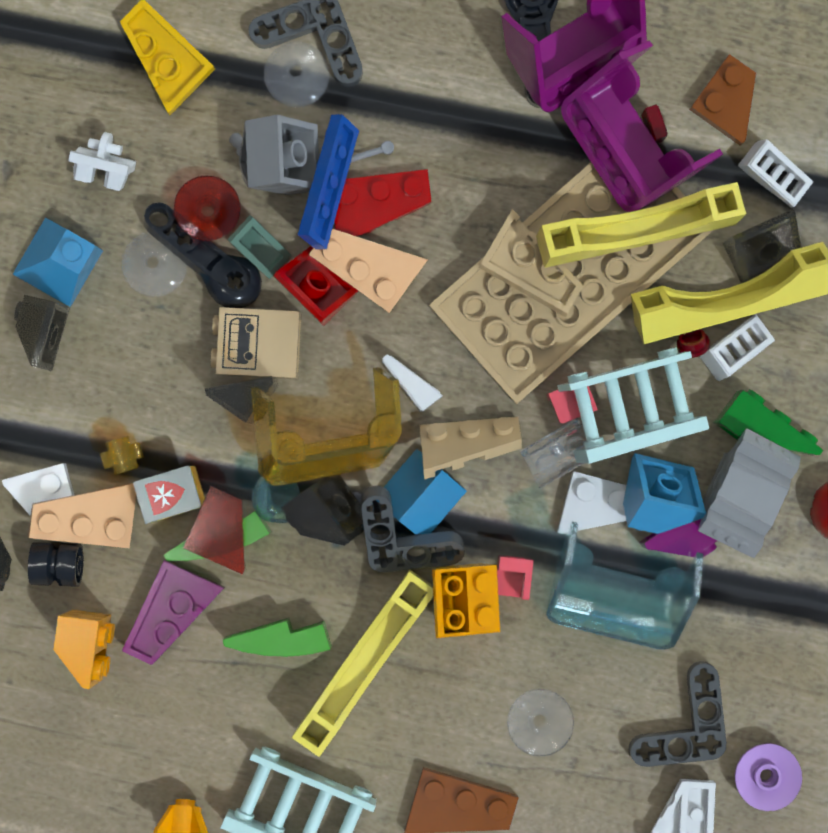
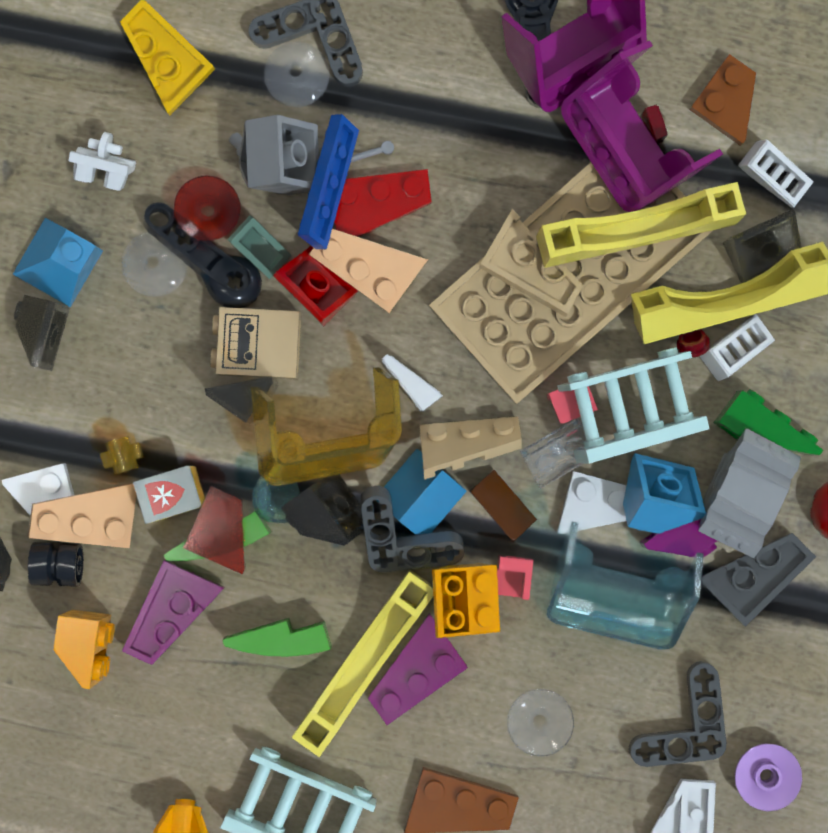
(416, 673): none -> magenta wing
(503, 505): none -> reddish brown slope
(752, 583): none -> dark grey wing

